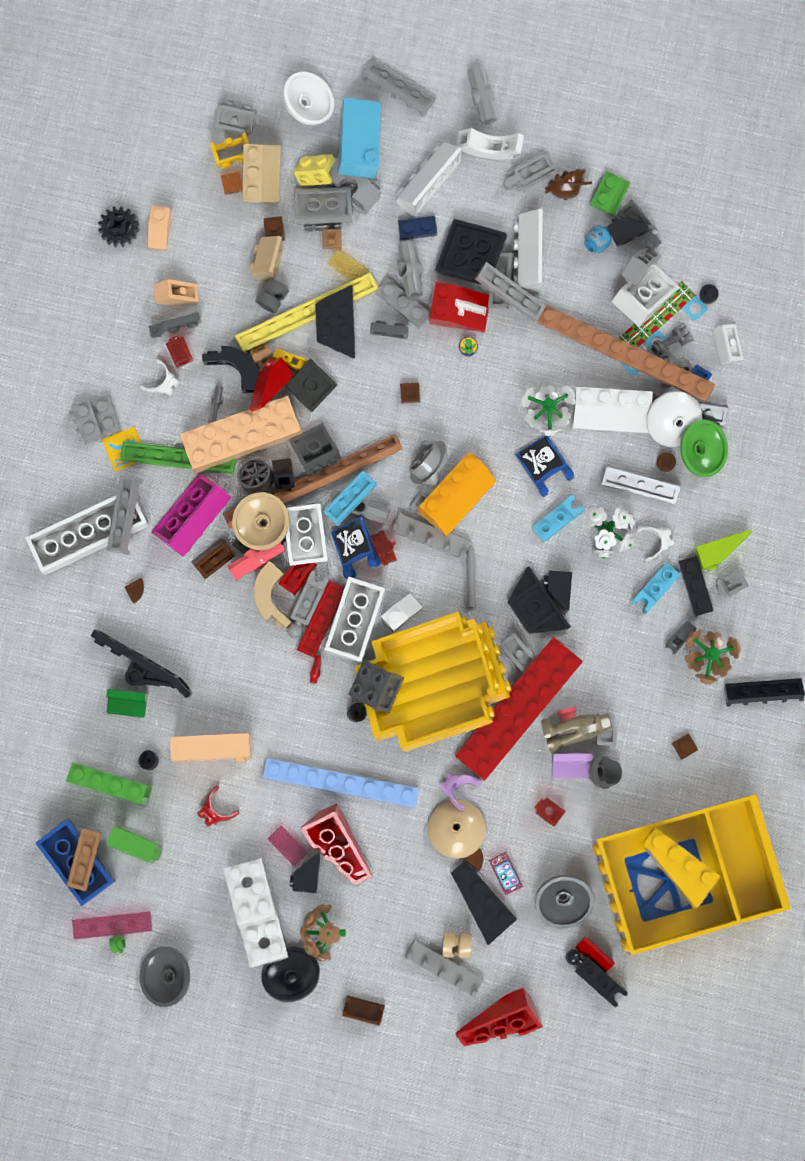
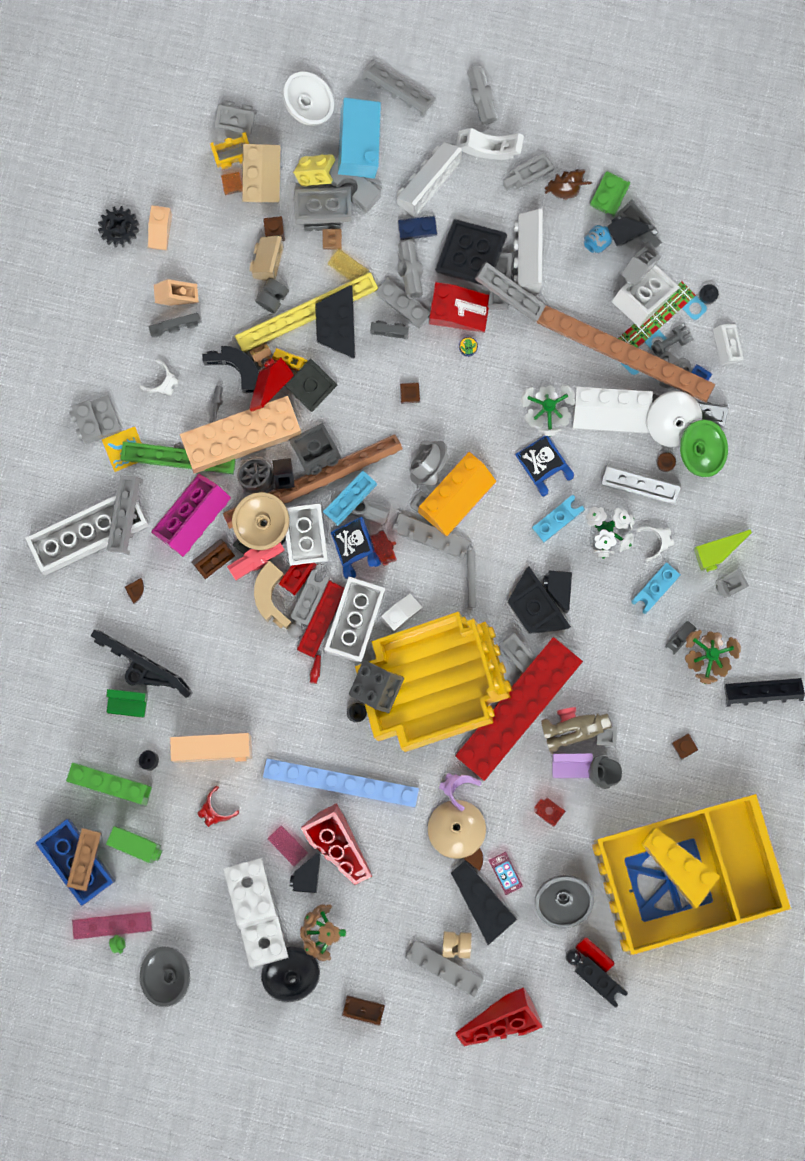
(179, 351): clear red brick -> none
(695, 586): black plate -> none

